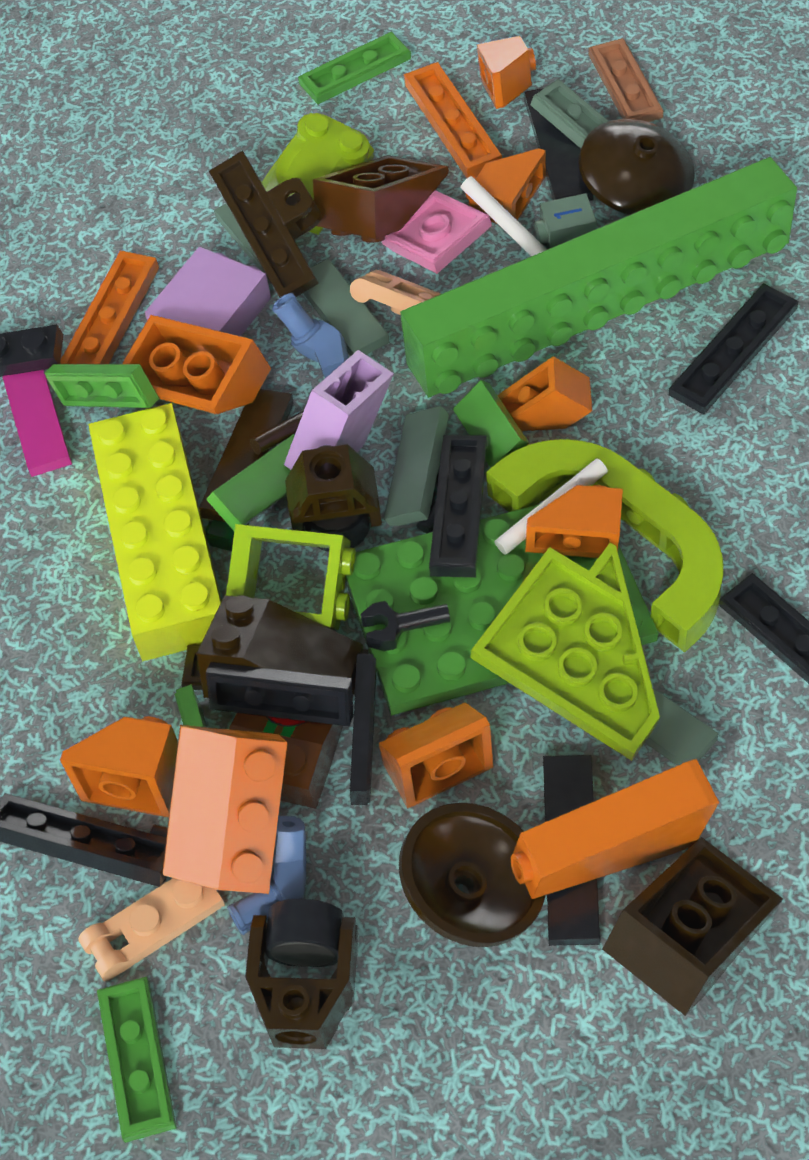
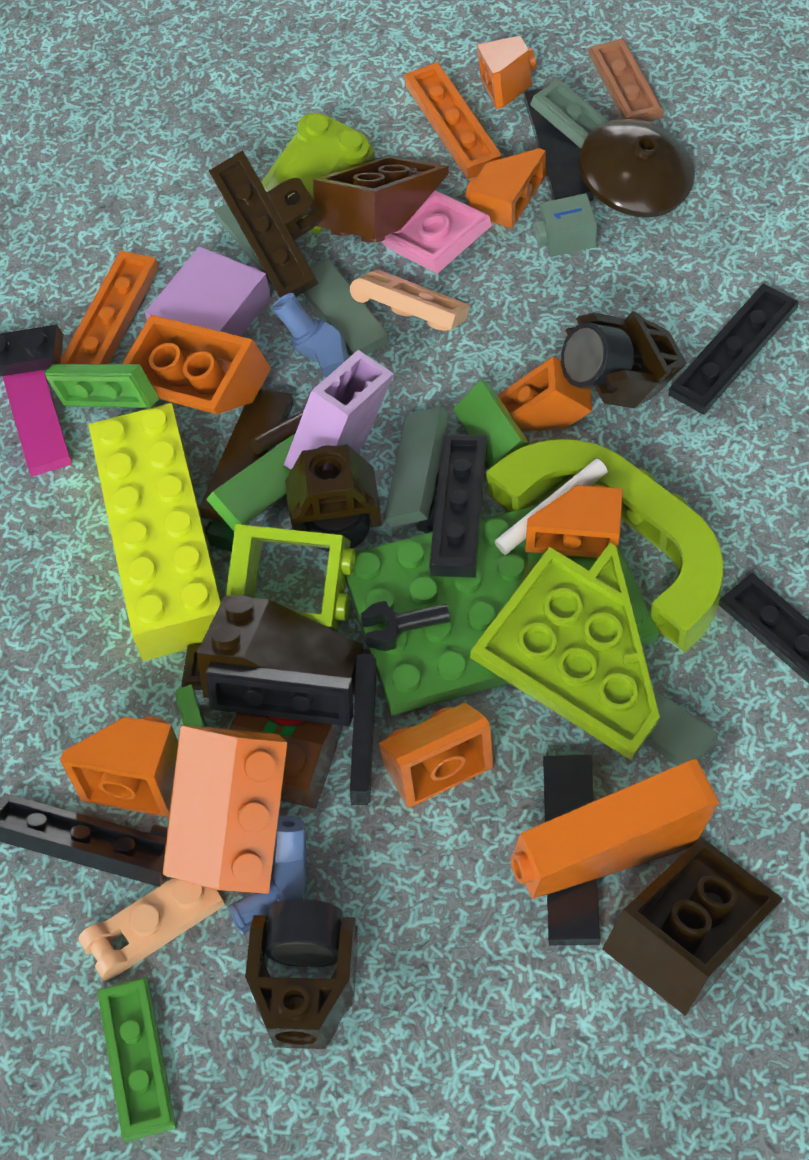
(354, 67): bright green tile -> none
(474, 849): dark brown dish -> none
(502, 216): white bar -> none
(598, 277): bright green brick -> none
(620, 358): none -> piece

